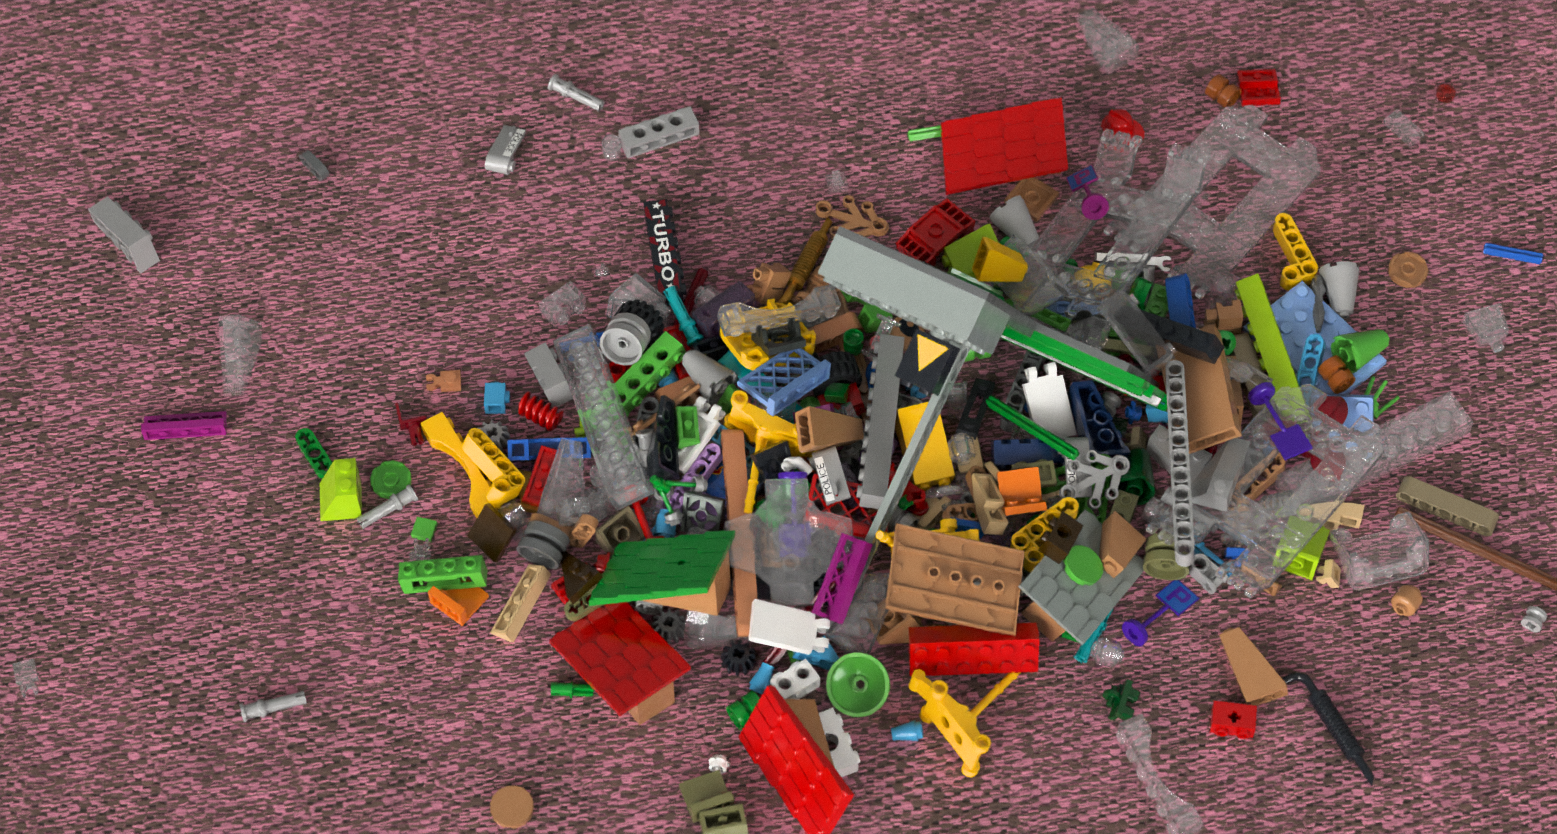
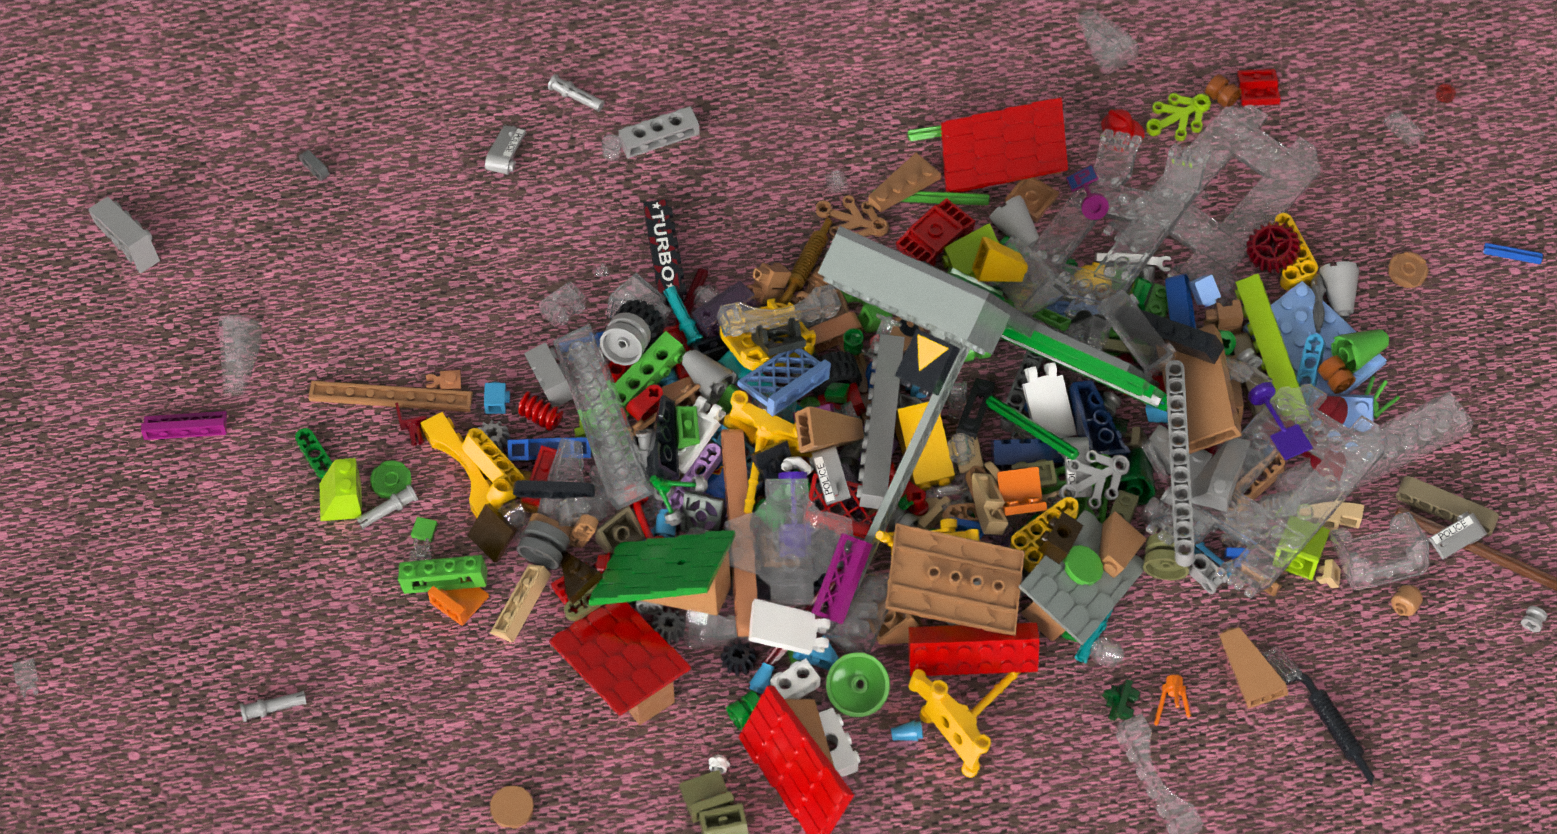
(389, 395): none -> medium nougat tile
(552, 489): none -> black beam
(571, 689): green axle -> none
(645, 403): none -> red piece
(904, 182): none -> medium nougat wing
(955, 198): none -> bright green axle
(1133, 412): blue plate -> none
(1155, 460): none -> clear tile
(1174, 596): dark purple piece -> none
(1174, 688): none -> orange plant
(1179, 113): none -> lime plant
(1204, 290): none -> light blue brick
(1242, 714): red brick -> none
(1249, 357): none -> light grey wheel
(1274, 662): none -> clear tile
(1287, 243): none -> dark red gear
(1458, 535): none -> light grey door
(1487, 326): clear torso -> none

